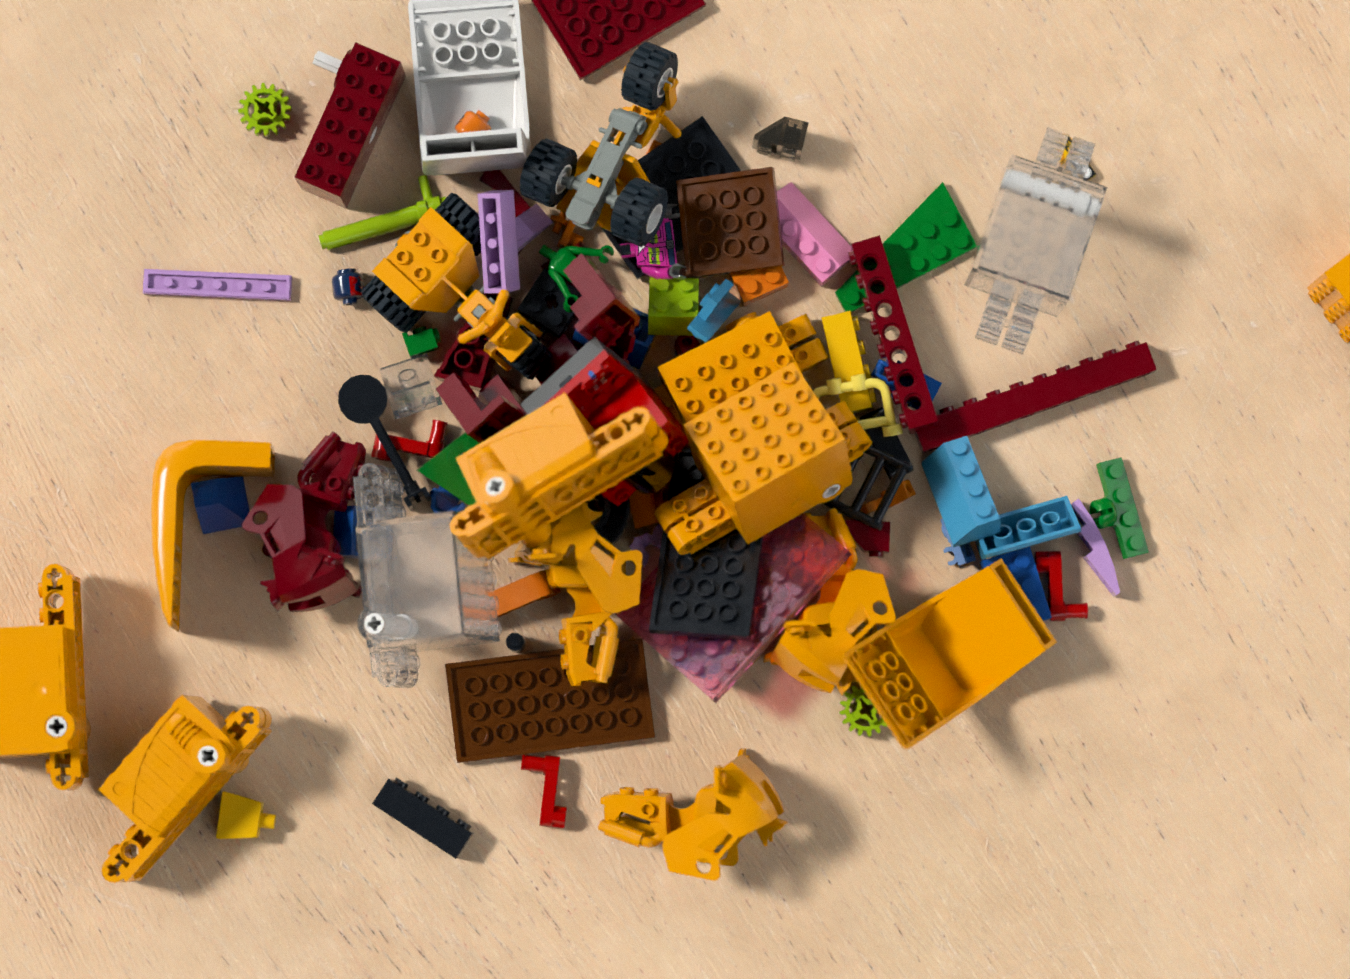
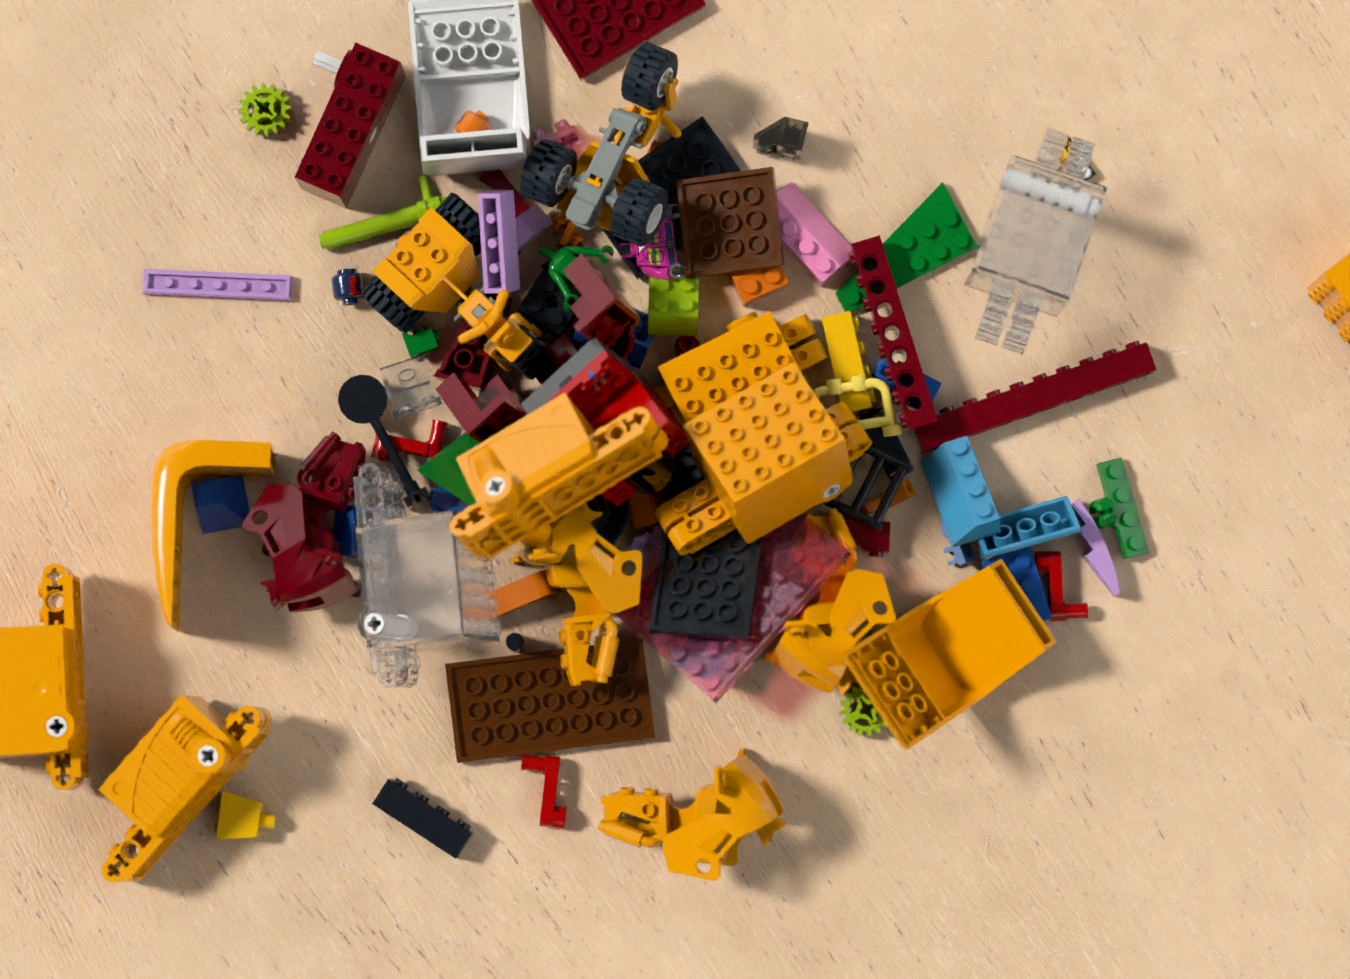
(565, 134): none -> clear pink hips
(716, 309): dark azure bracket -> none

